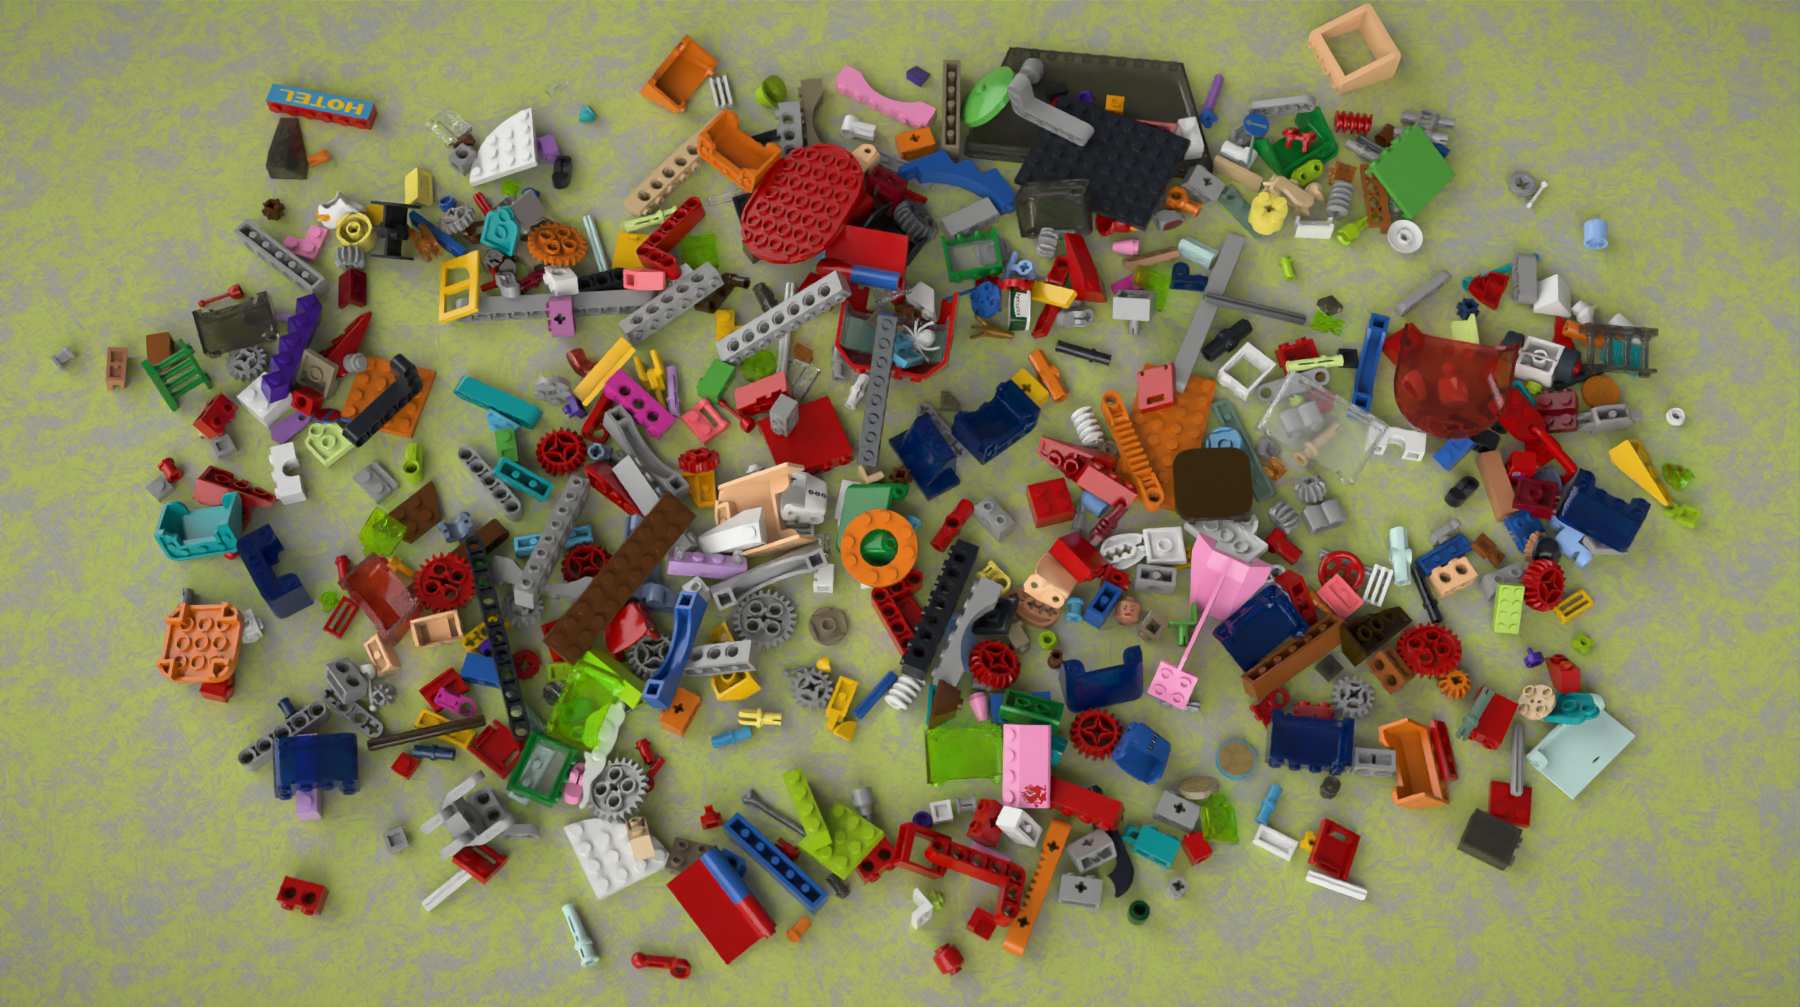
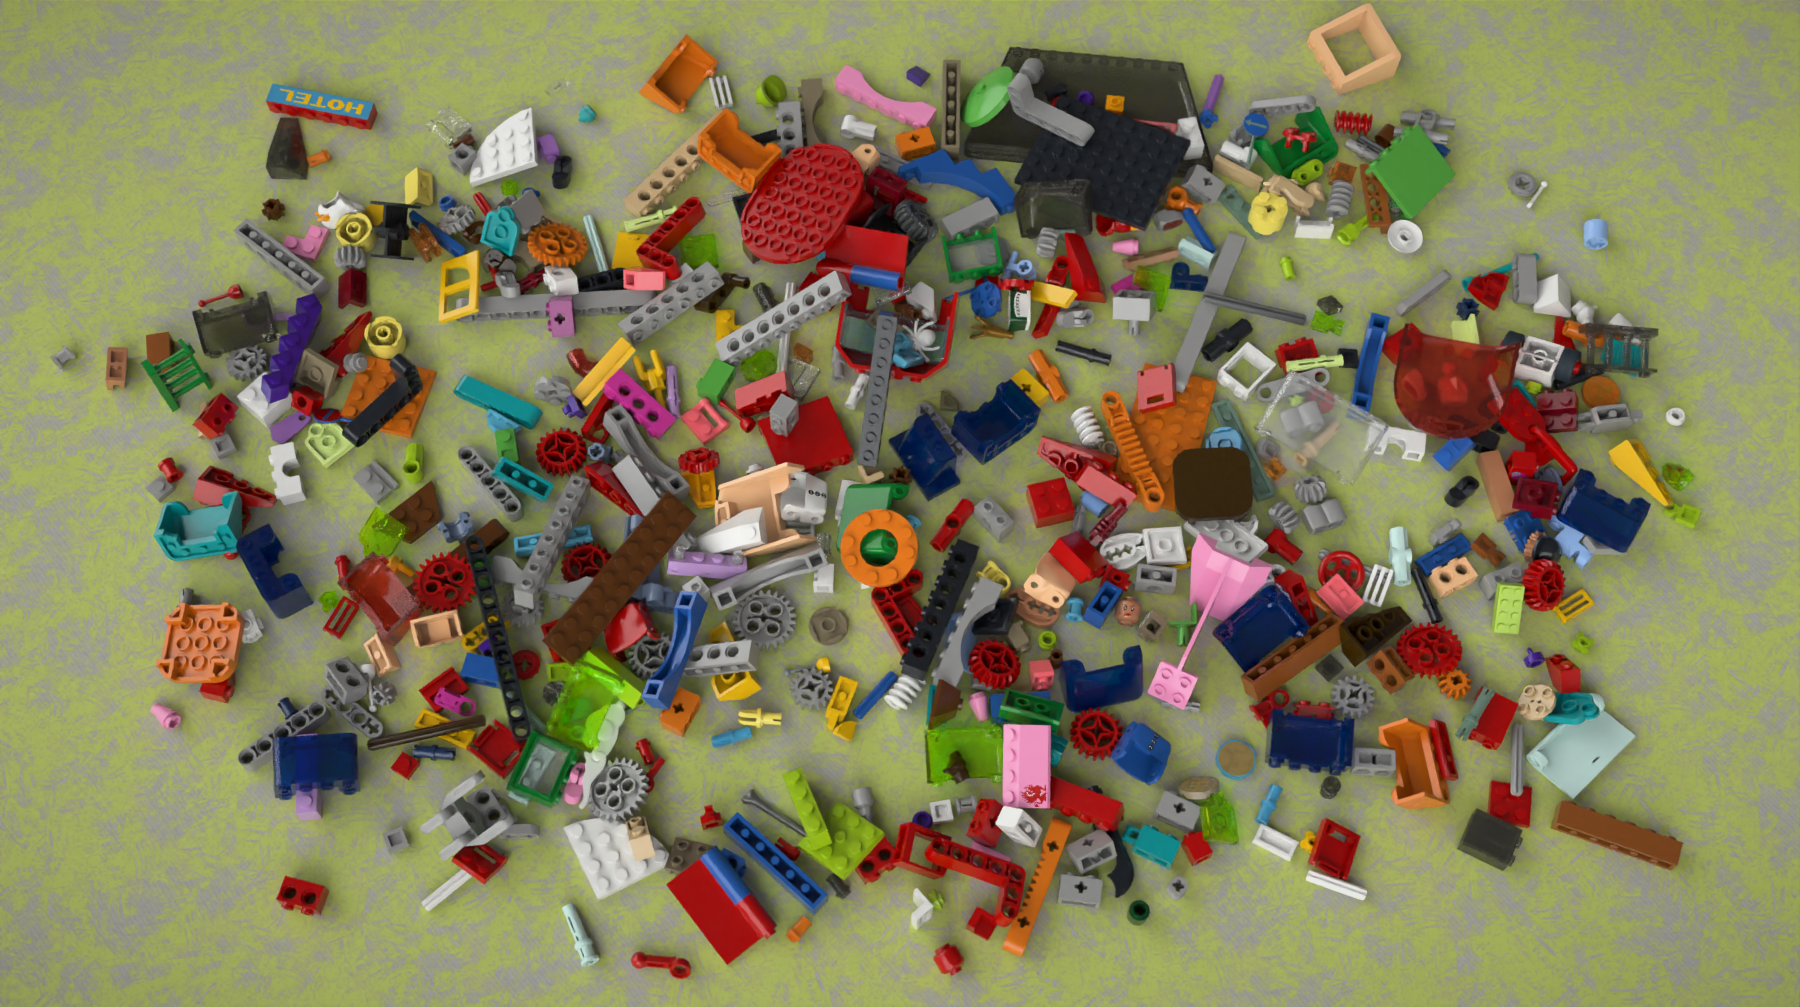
(167, 717): none -> bright pink cone
(385, 337): none -> light yellow brick
(957, 767): none -> dark brown animal
(1041, 675): none -> coral slope
(1198, 230): none -> blue axle
(1617, 835): none -> dark orange brick

